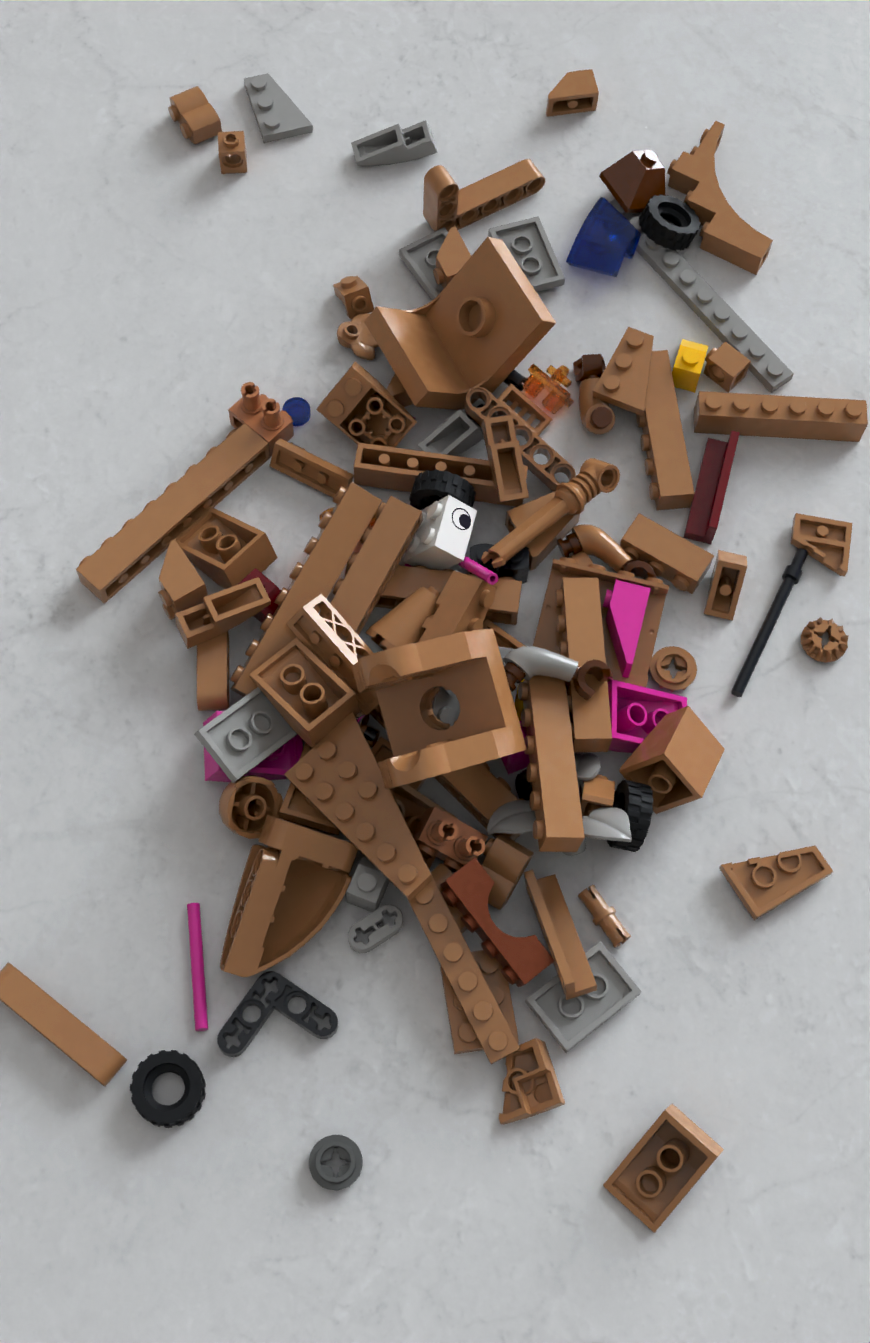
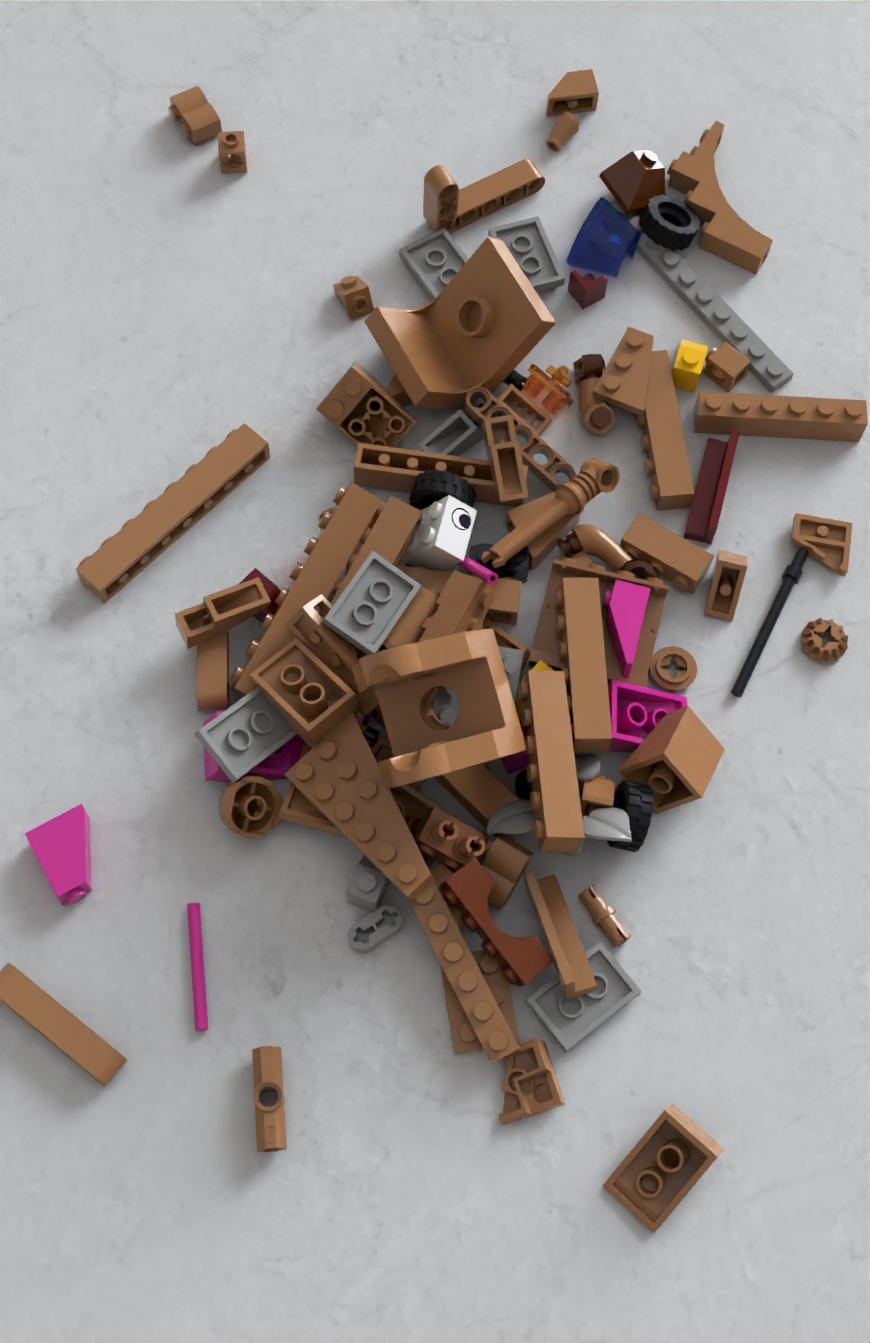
(65, 853): none -> dark pink slope
(145, 1076): black tyre -> none
(179, 582): medium nougat slope -> none
(226, 547): medium nougat slope -> none
(261, 416): nougat brick -> none
(269, 1120): none -> medium nougat piece
(274, 110): light grey wing -> none
(279, 1002): black beam -> none
(284, 895): medium nougat panel -> none
(298, 410): clear blue tile -> none
(309, 468): medium nougat hinge -> none
(324, 1151): dark grey gear -> none
(360, 339): medium nougat plate -> none
(371, 604): none -> light grey plate
(395, 145): light grey slope -> none
(450, 257): medium nougat slope -> none
(533, 661): piece -> none
(563, 130): none -> medium nougat cone
(587, 289): none -> dark red panel
(776, 878): medium nougat wing -> none

